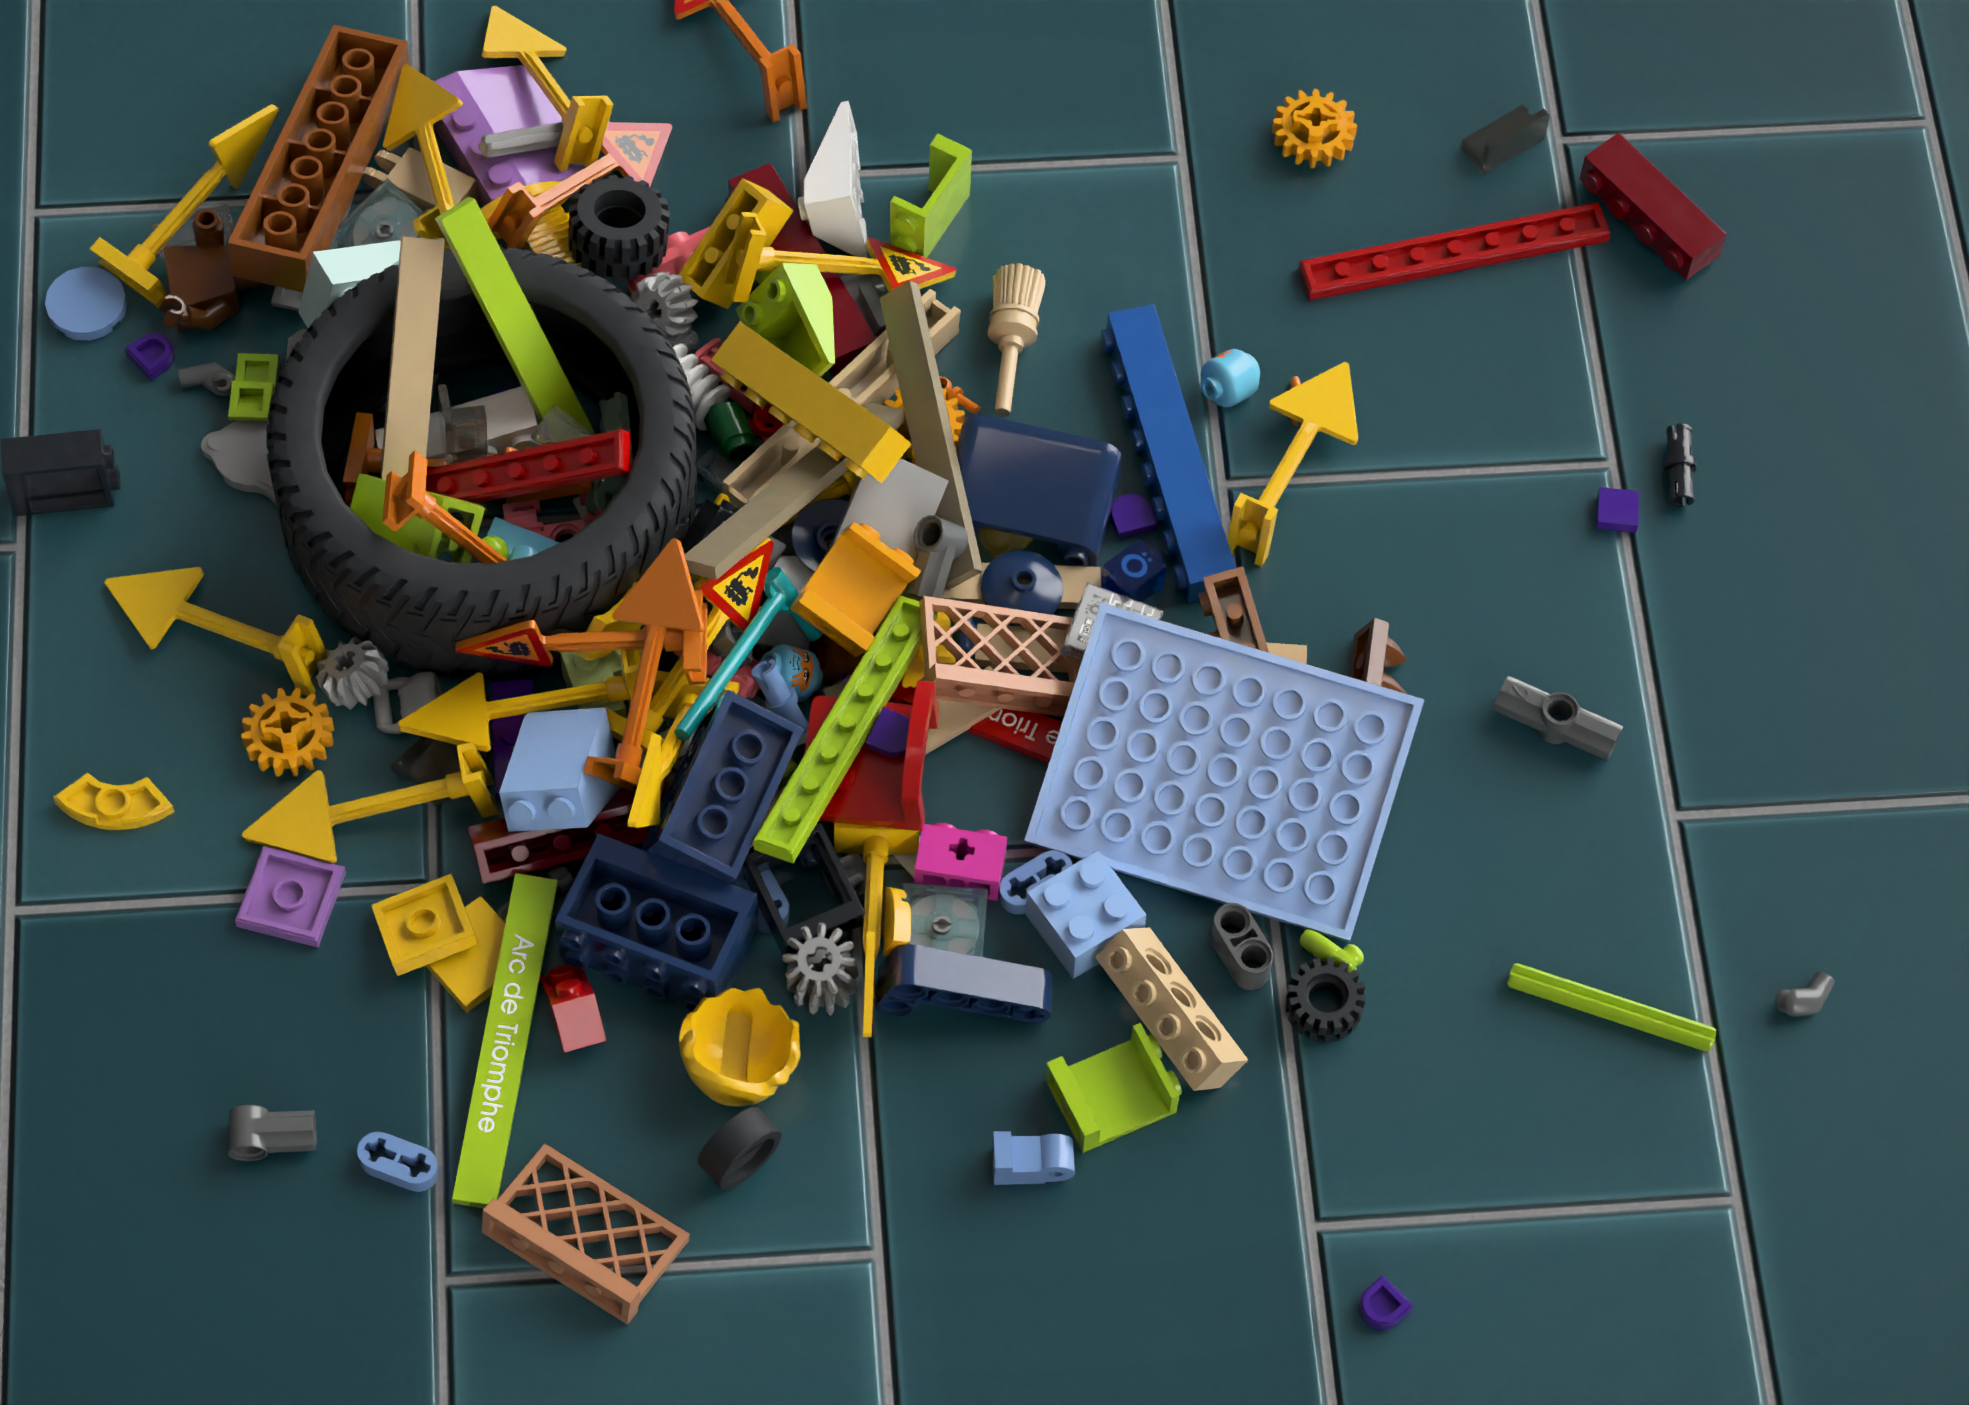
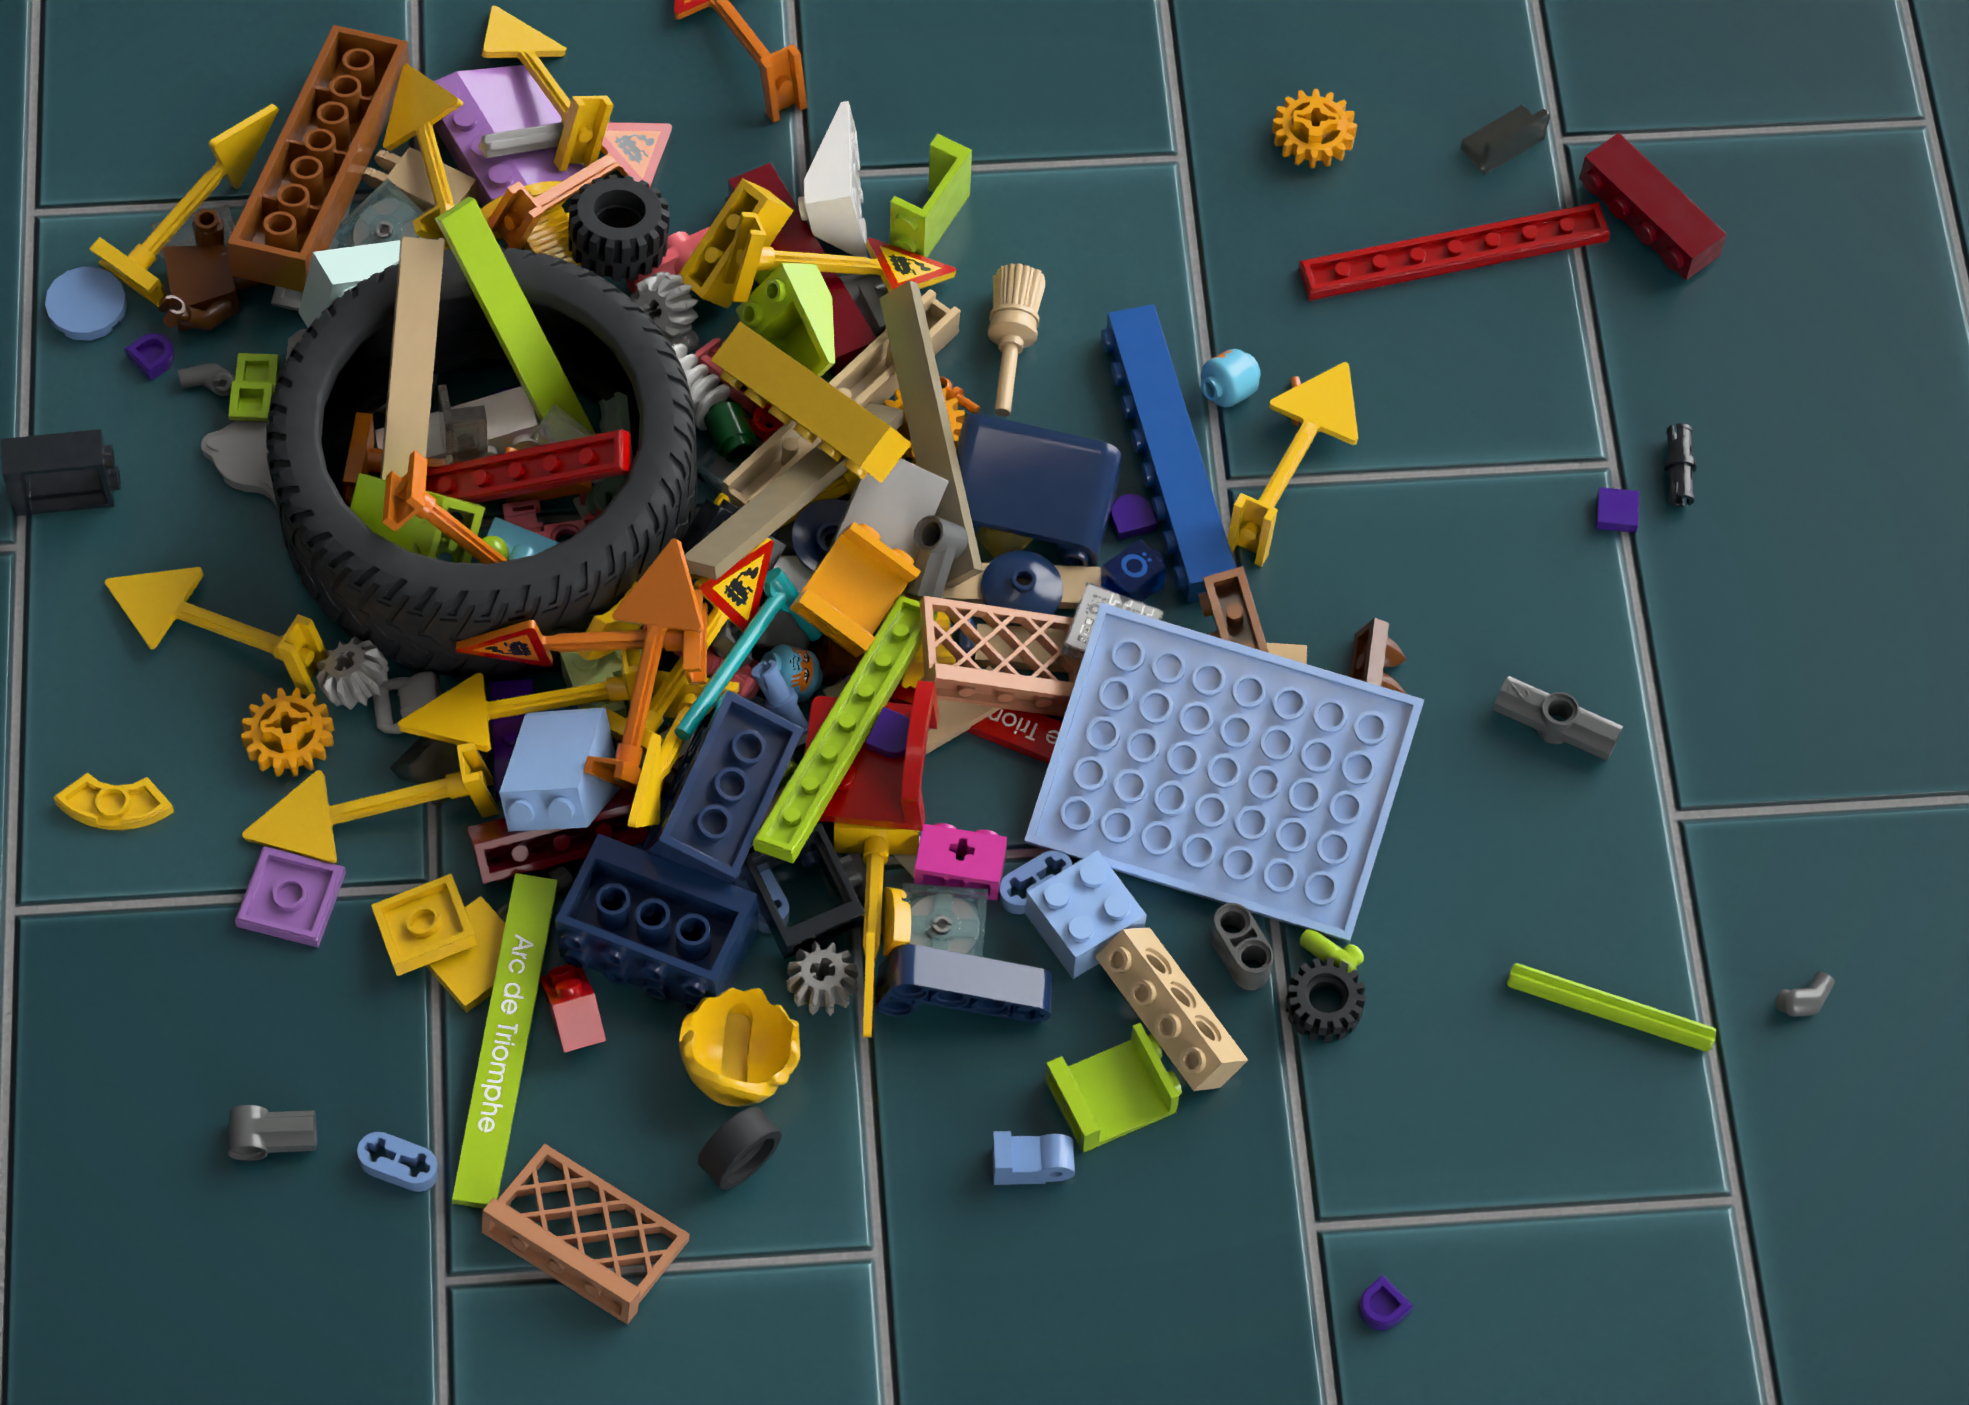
(809, 949): light grey gear -> none

